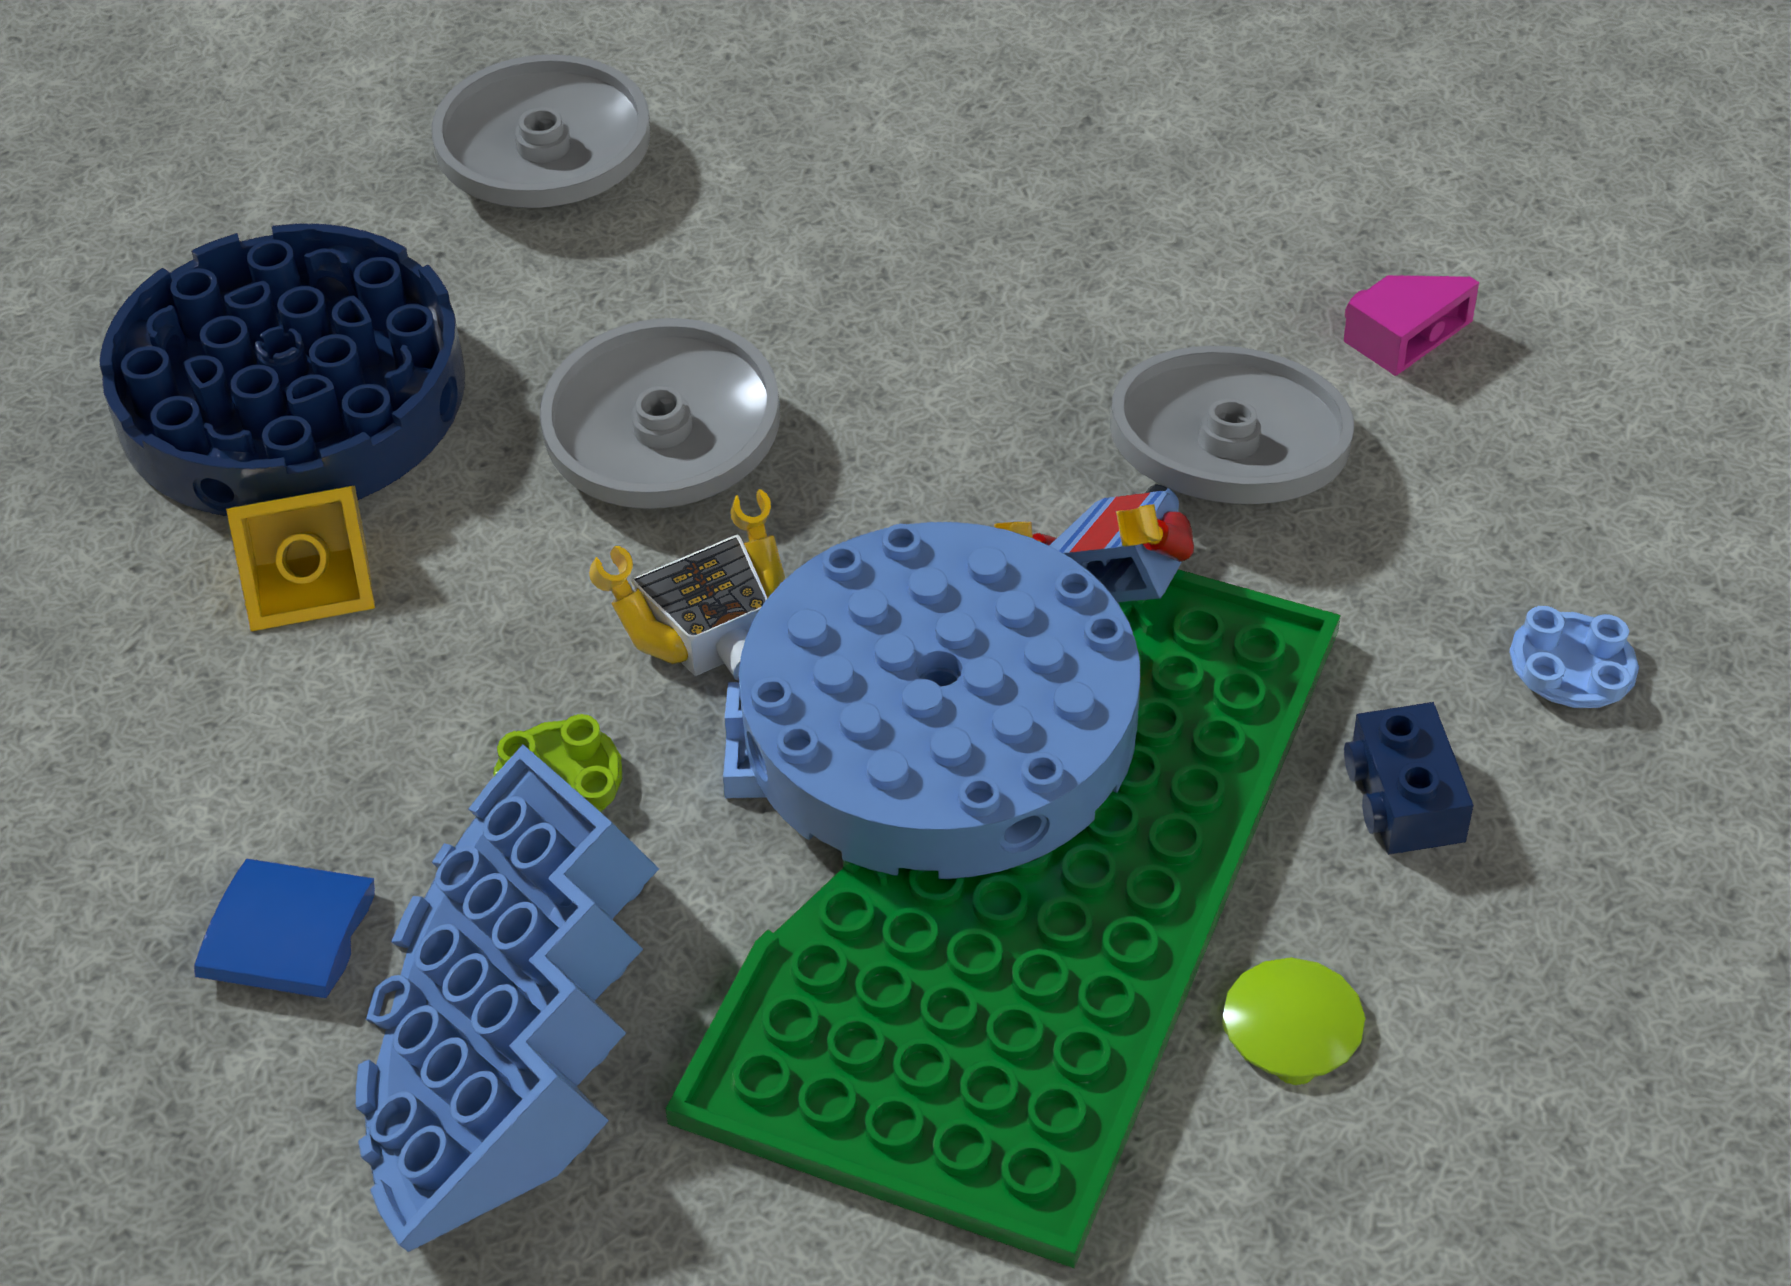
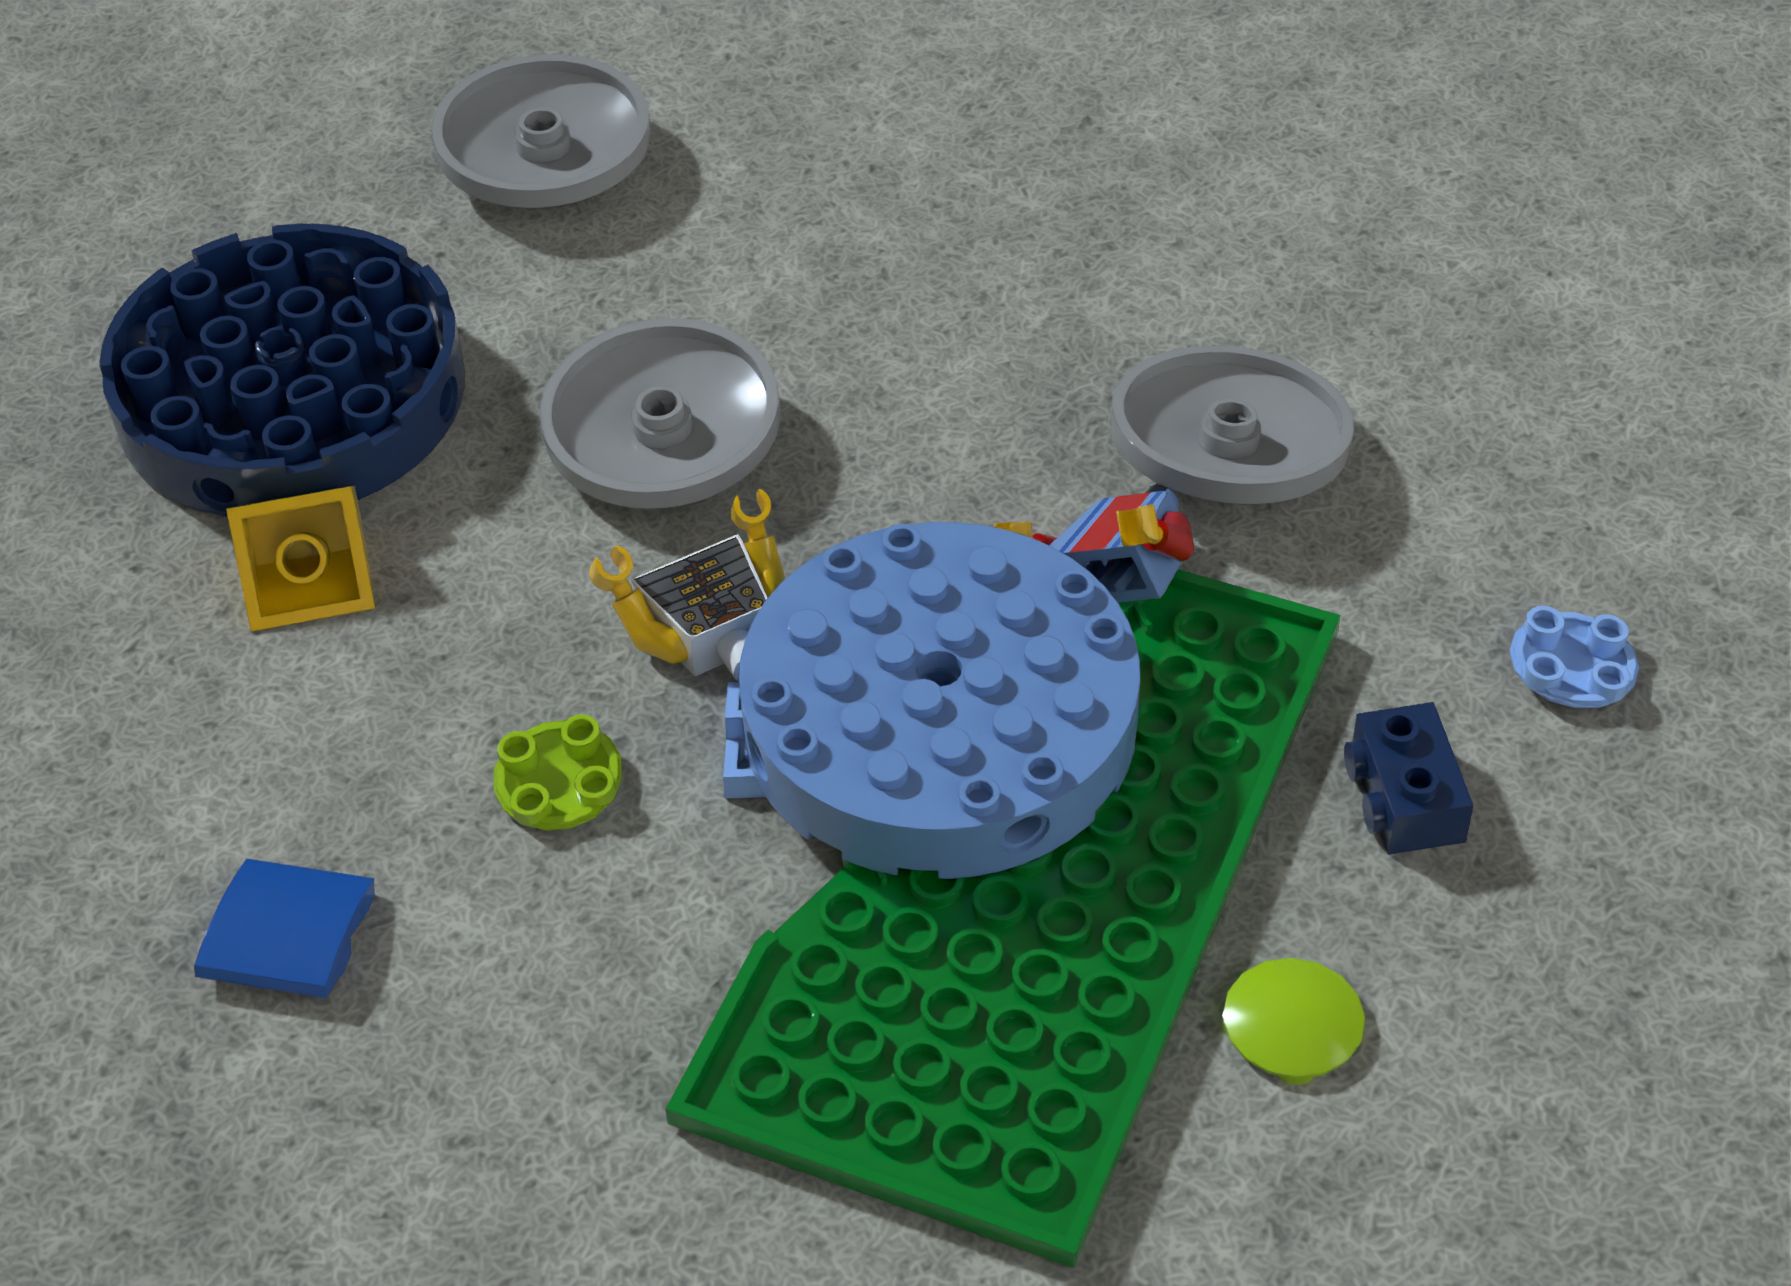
(498, 1006): medium blue brick -> none
(1408, 317): dark pink slope -> none

